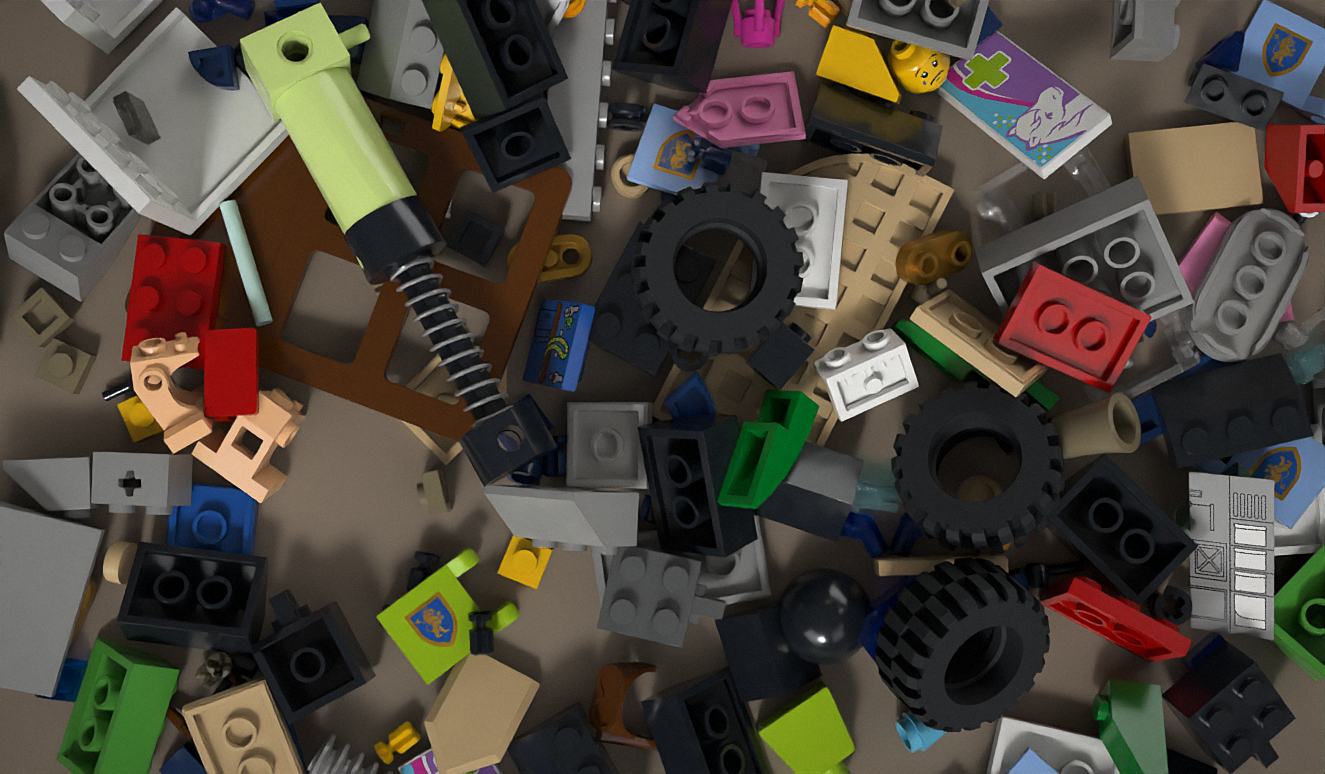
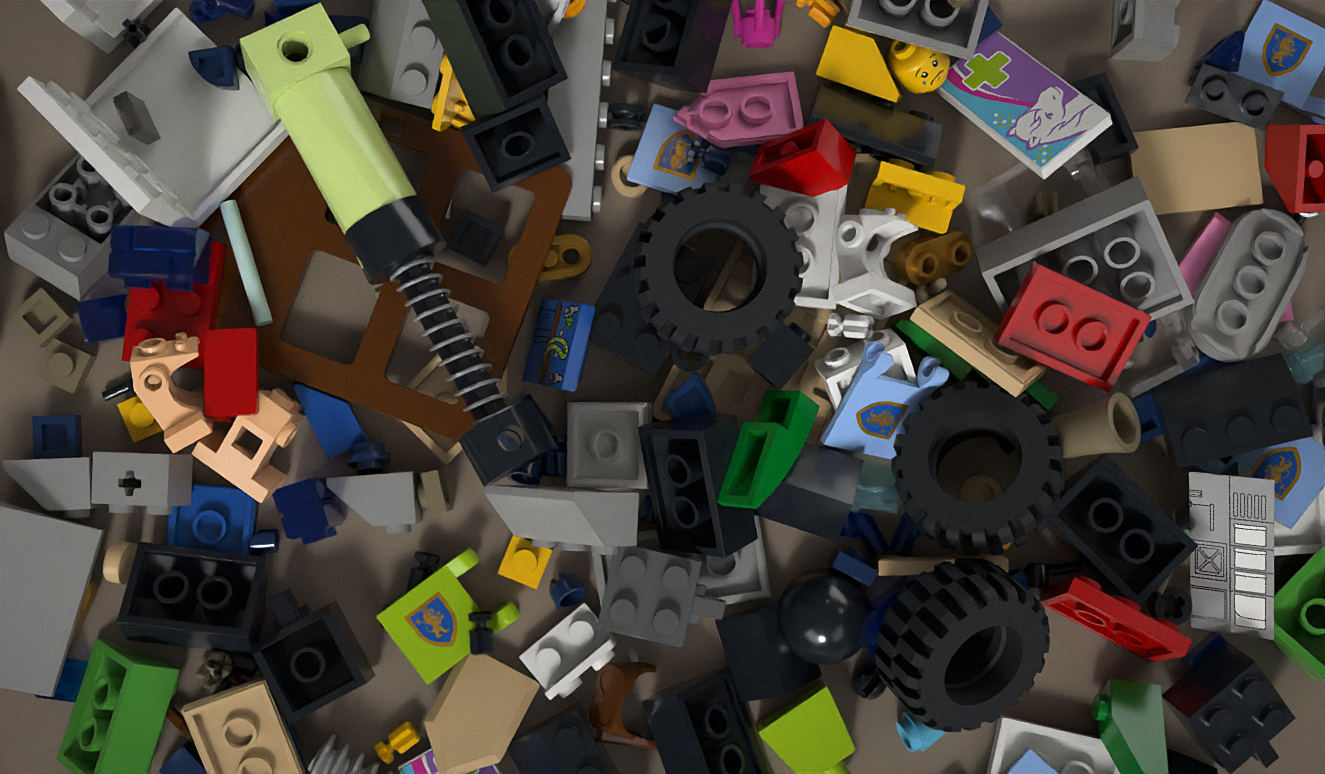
(57, 436): none -> dark blue plate
(103, 319): none -> clear blue slope
(136, 32): none -> black piece
(160, 256): none -> clear blue brick
(265, 542): none -> dark blue hand
(309, 510): none -> clear blue brick
(331, 419): none -> blue slope
(368, 457): none -> dark blue plate
(382, 498): none -> light grey slope
(567, 590): none -> dark blue hinge
(569, 651): none -> white bracket
(805, 161): none -> red slope
(851, 325): none -> white piece
(854, 564): none -> dark blue plate
(861, 678): none -> black hinge
(862, 270): none -> white tile
(879, 404): none -> light blue flag
(921, 197): none -> yellow bracket
(1117, 138): none -> black plate

